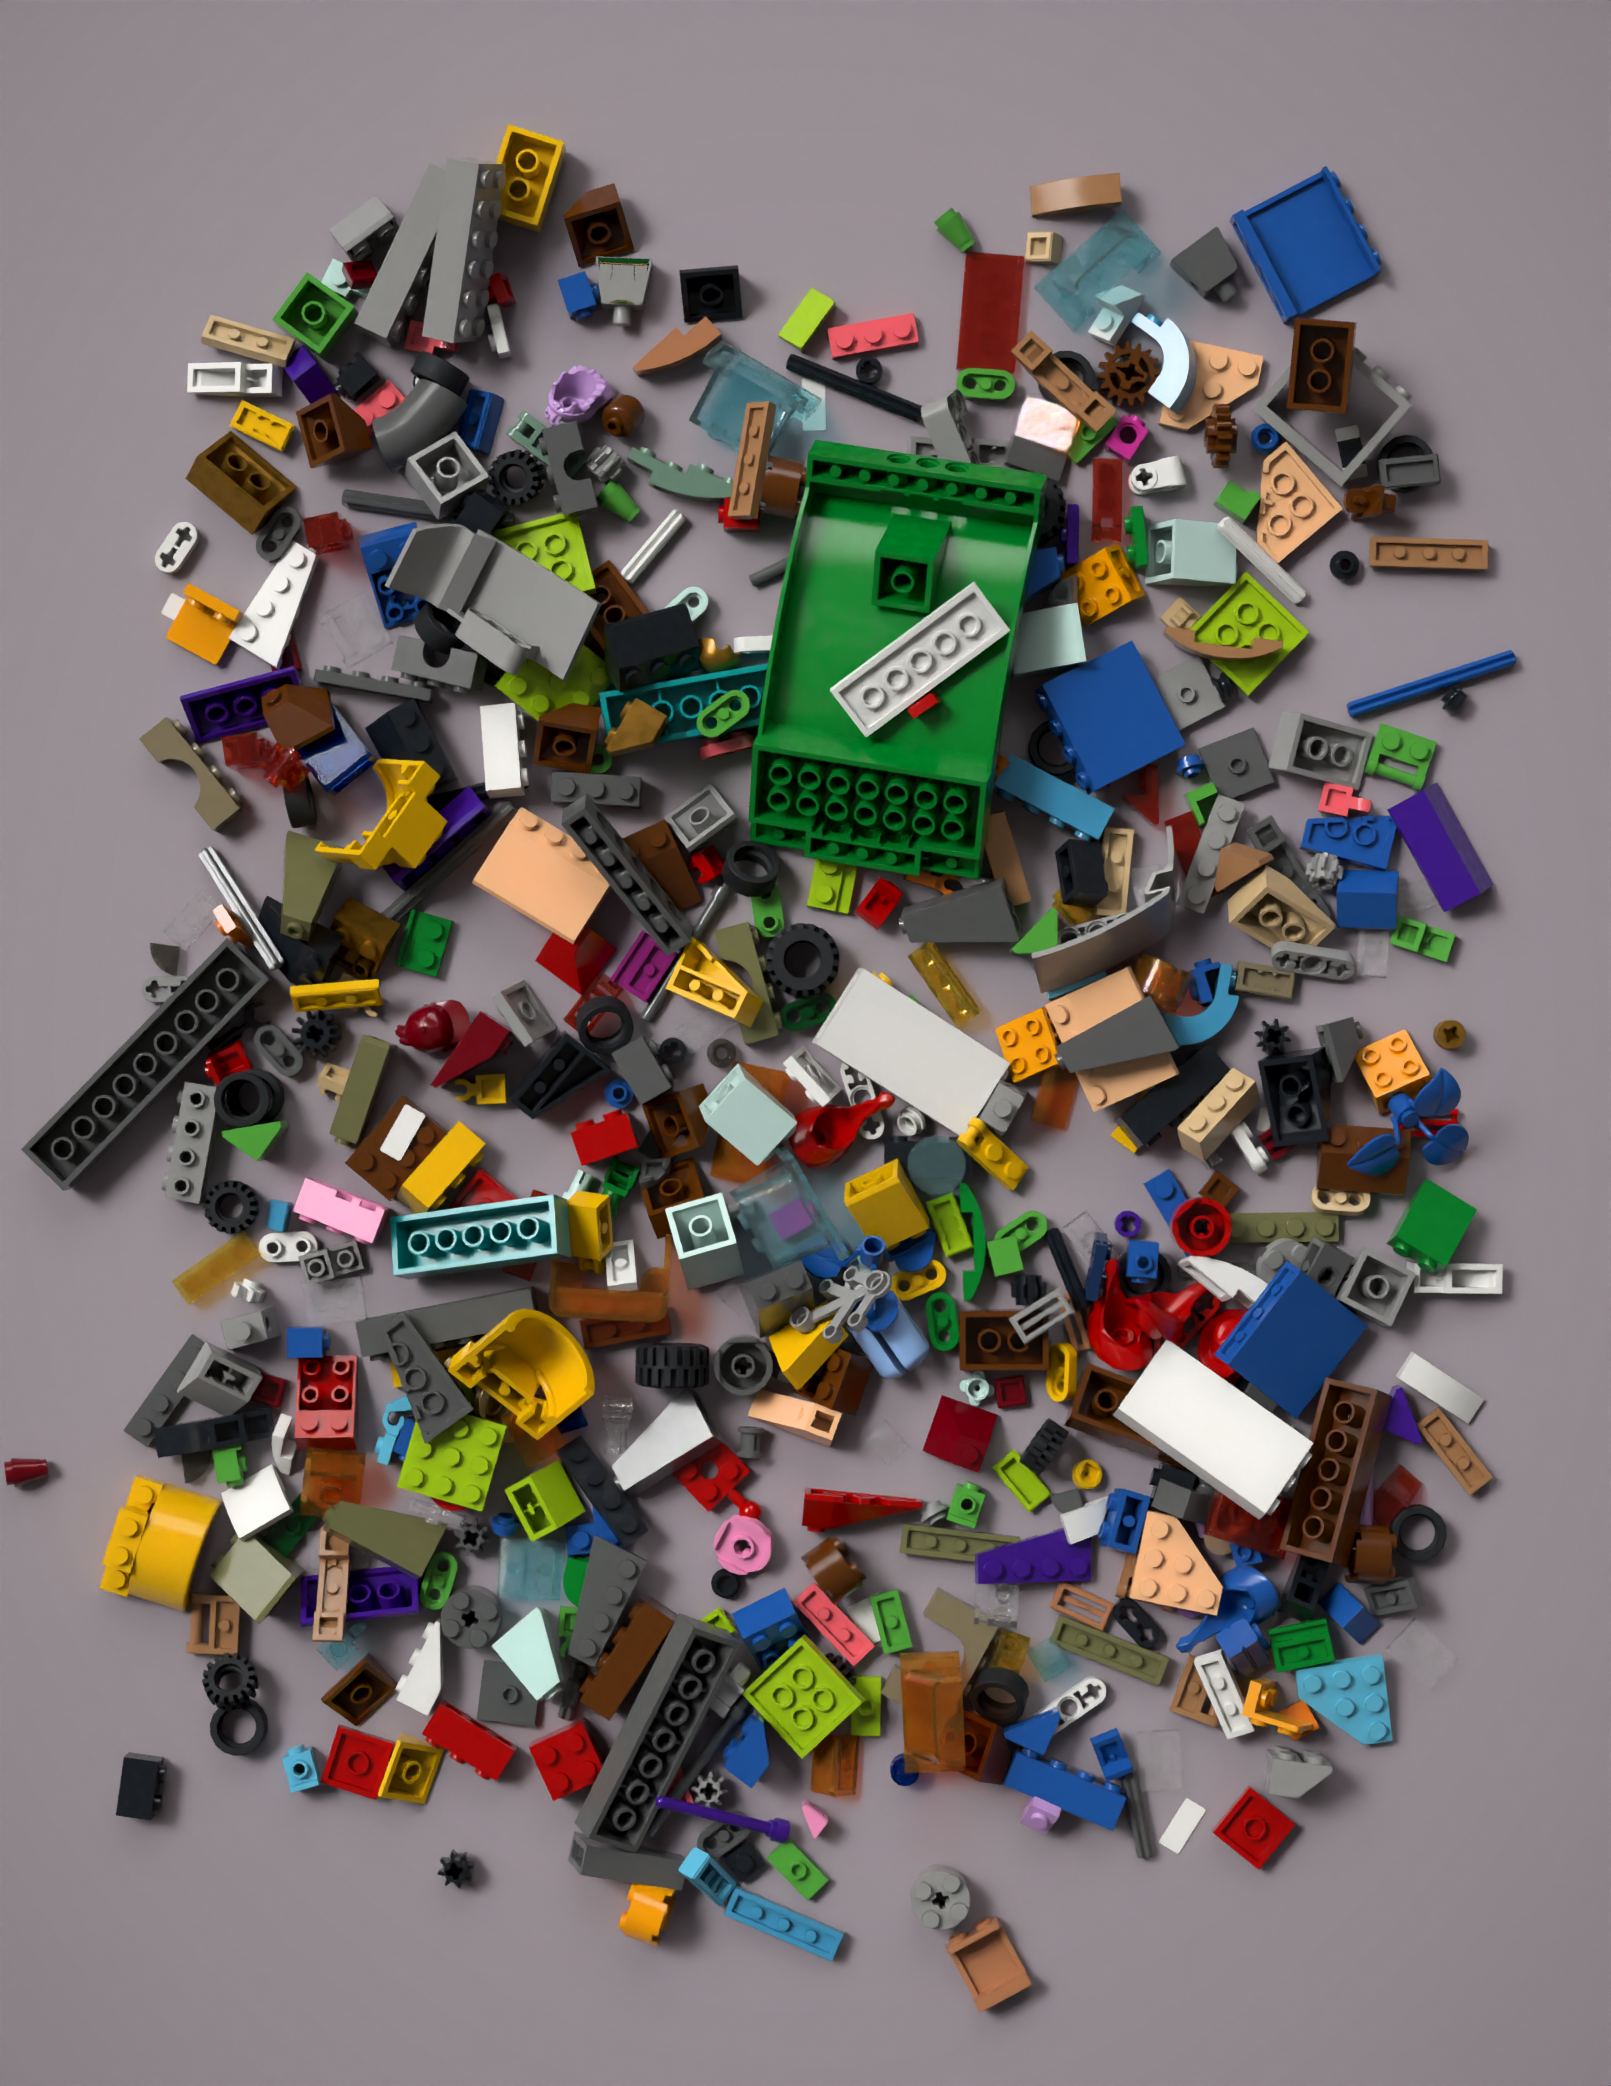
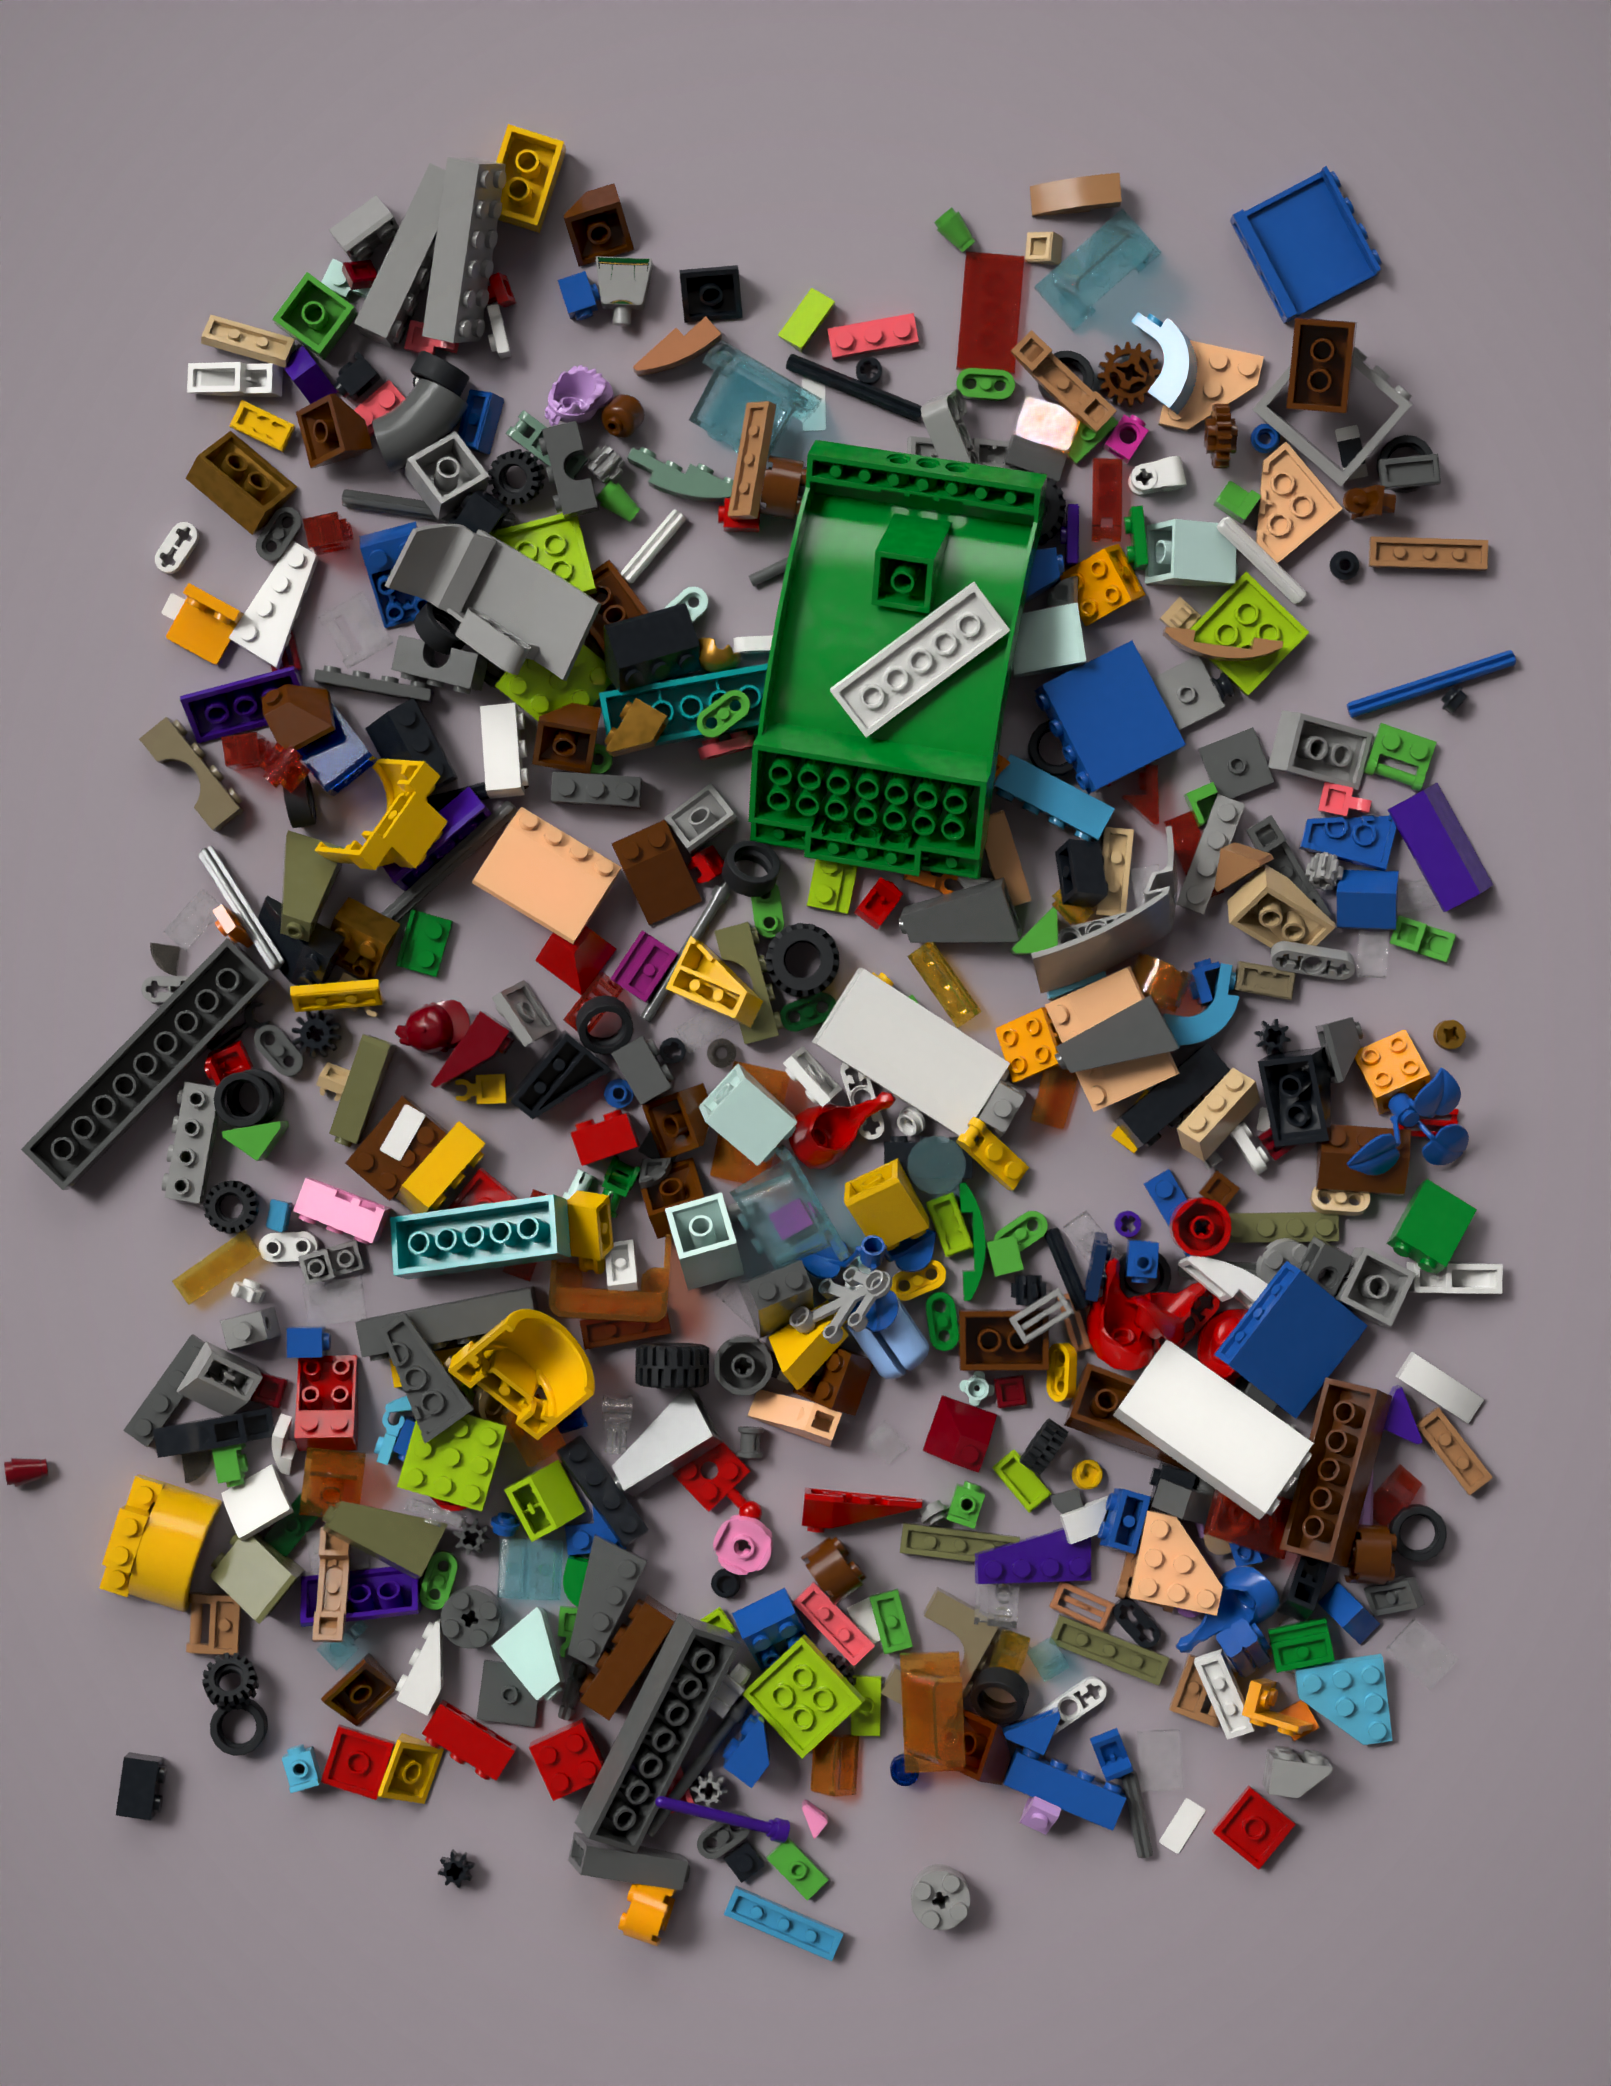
(626, 875): dark grey brick -> none
(706, 1875): medium azure slope -> none
(924, 705): red tile -> none
(988, 1963): nougat panel -> none
(1118, 310): white slope -> none
(1190, 766): blue plate -> none
(1208, 266): dark grey torso -> none

